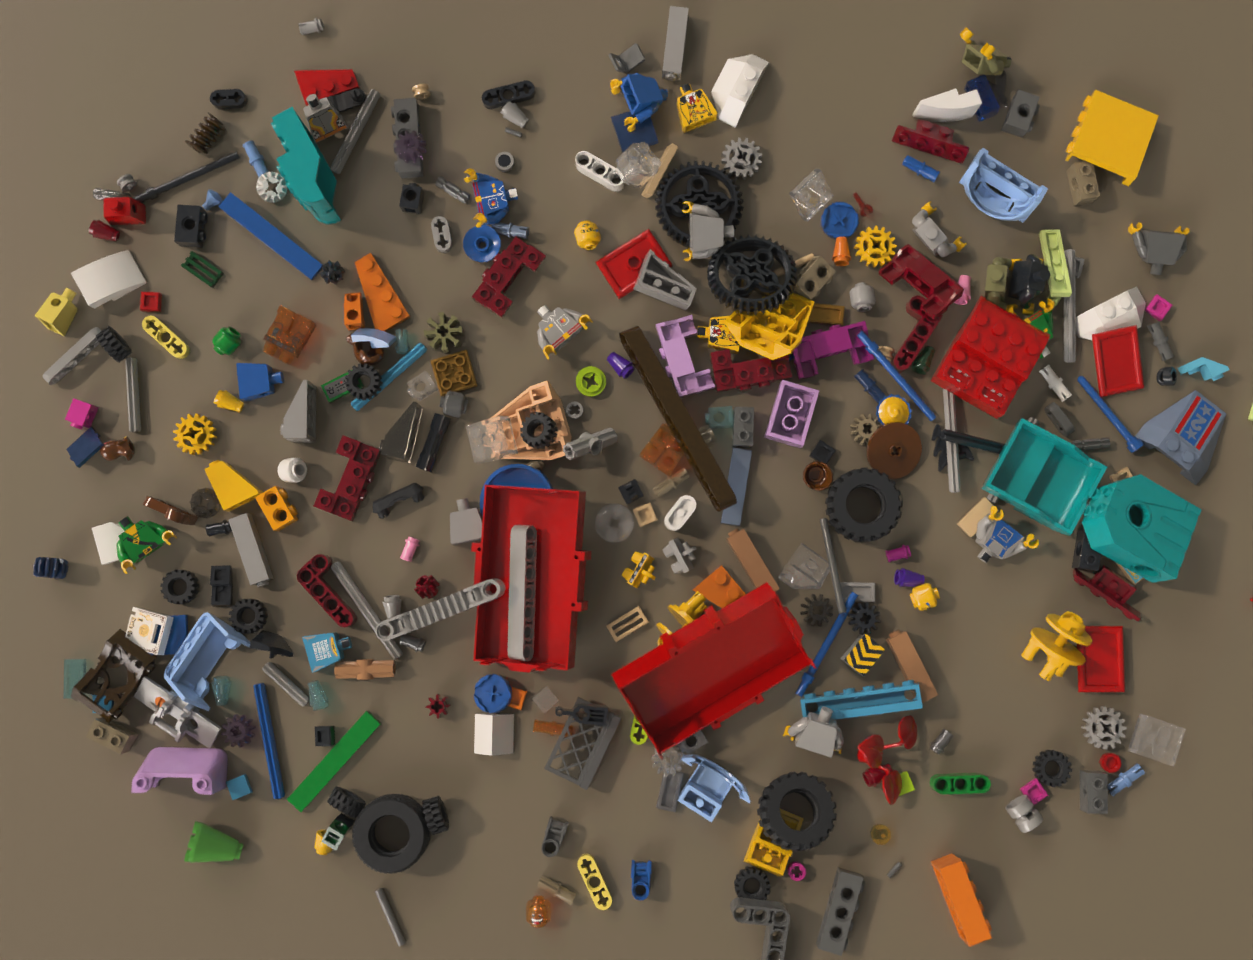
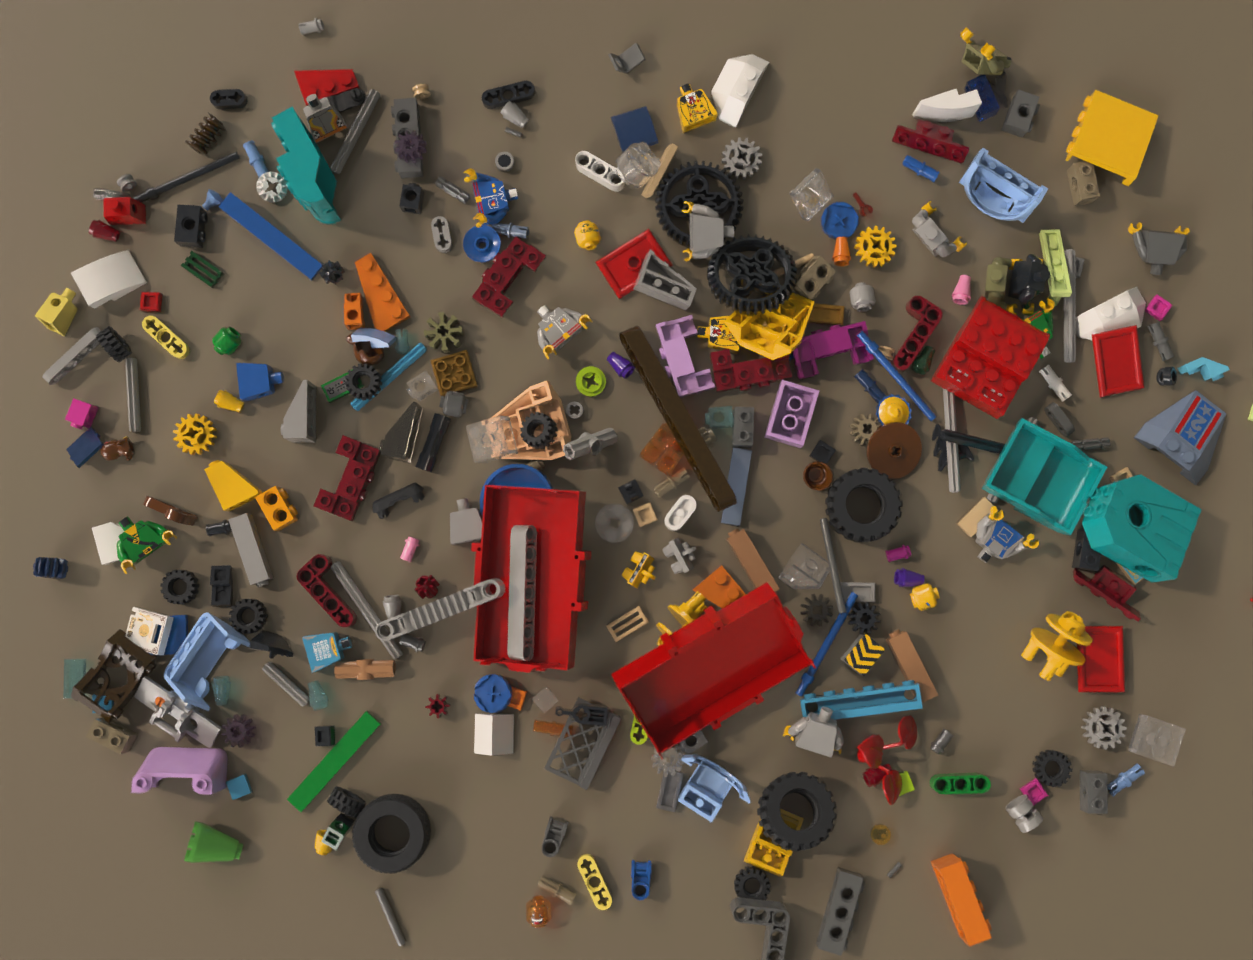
(213, 505): clear smoke gear -> none
(269, 741): blue axle -> none
(288, 334): clear orange hips -> none
(292, 470): white head -> none
(435, 815): black tyre -> none
(641, 96): blue torso -> none
(675, 43): light grey brick -> none
(791, 866): dark pink bush -> none
(925, 278): dark red bracket -> none
(1110, 762): red tile -> none
(1132, 442): blue piece -> none

